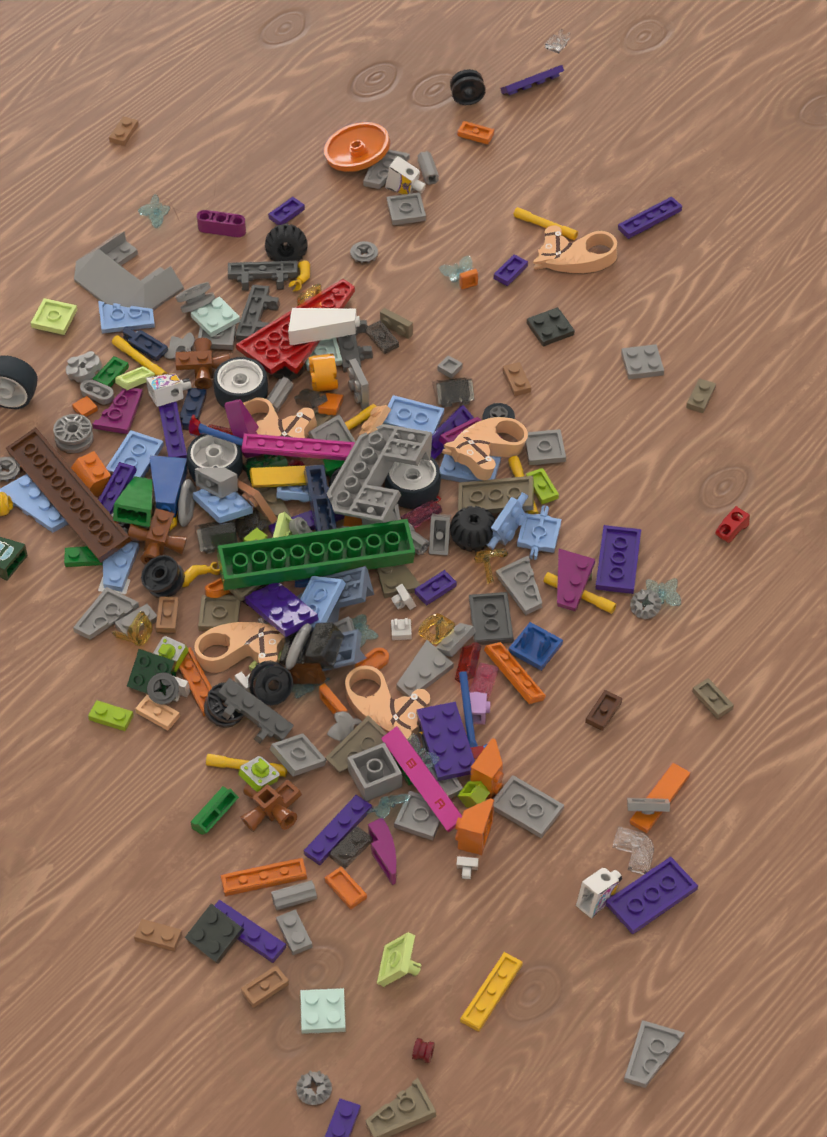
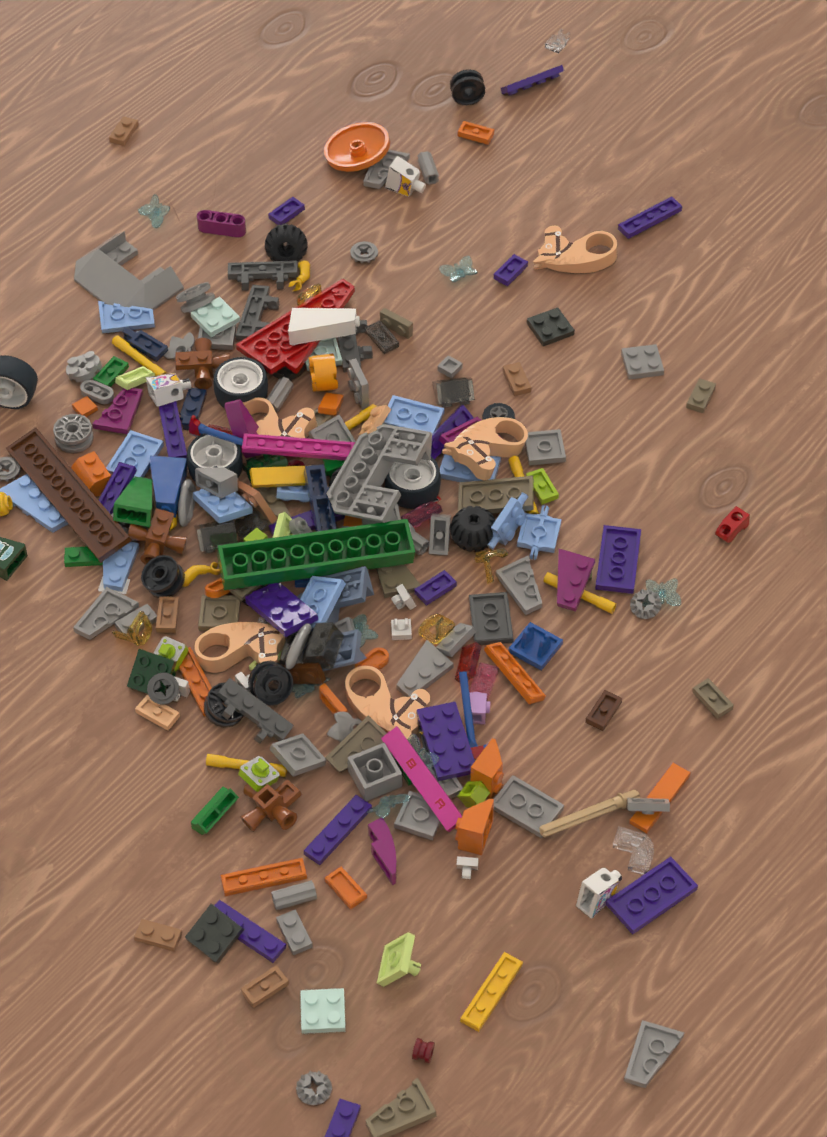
(54, 316): yellowish green plate -> none
(110, 715): lime plate -> none
(310, 398): clear smoke plate -> none
(351, 847): clear smoke plate -> none
(406, 208): light grey plate -> none
(468, 279): orange tile -> none
(529, 217): yellow piece -> none
(587, 814): none -> tan axle

